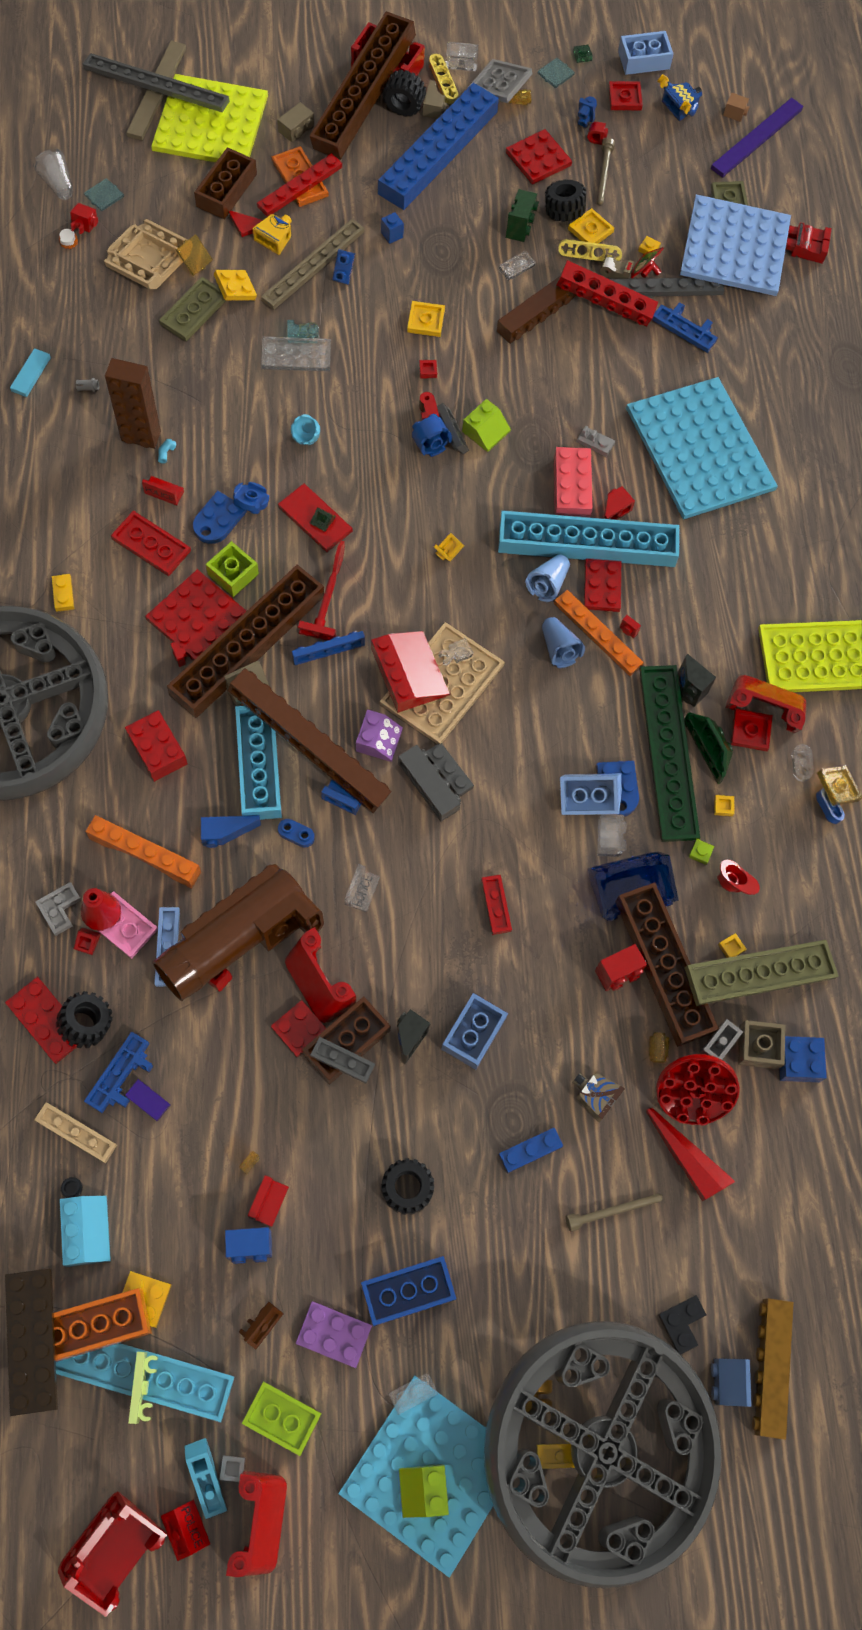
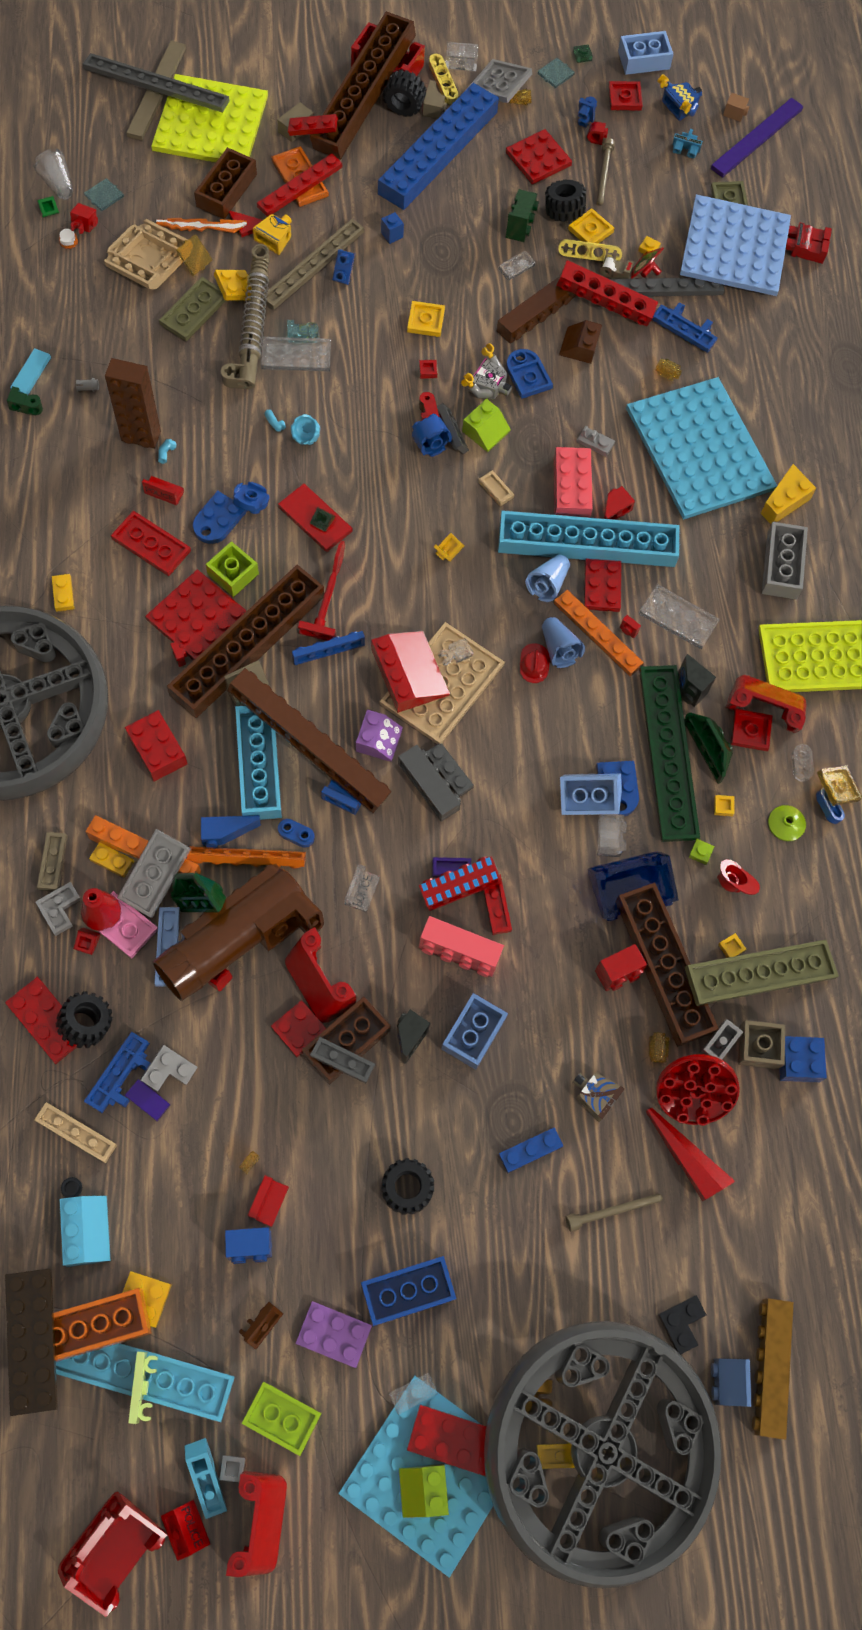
(24, 403): none -> dark green leg
(48, 206): none -> green slope
(52, 861): none -> dark tan plate
(111, 860): none -> yellow plate
(154, 873): none -> light grey tile
(167, 1063): none -> light grey plate
(197, 893): none -> dark green wedge
(201, 224): none -> orange sword
(246, 856): none -> orange plate
(253, 323): none -> dark tan piece
(278, 426): none -> medium azure arm
(312, 125): none -> red plate
(443, 865): none -> dark purple tile
(448, 1439): none -> red plate
(460, 883): none -> red brick
(460, 947): none -> coral brick
(489, 377): none -> torso
(496, 488): none -> tan tile
(529, 374): none -> blue plate
(534, 663): none -> red piece
(581, 341): none -> reddish brown slope
(668, 369): none -> clear yellow brick
(679, 616): none -> clear plate
(687, 141): none -> dark azure hips
(781, 828): none -> lime dish
(784, 560): none -> light grey brick
(788, 496): none -> yellow wedge

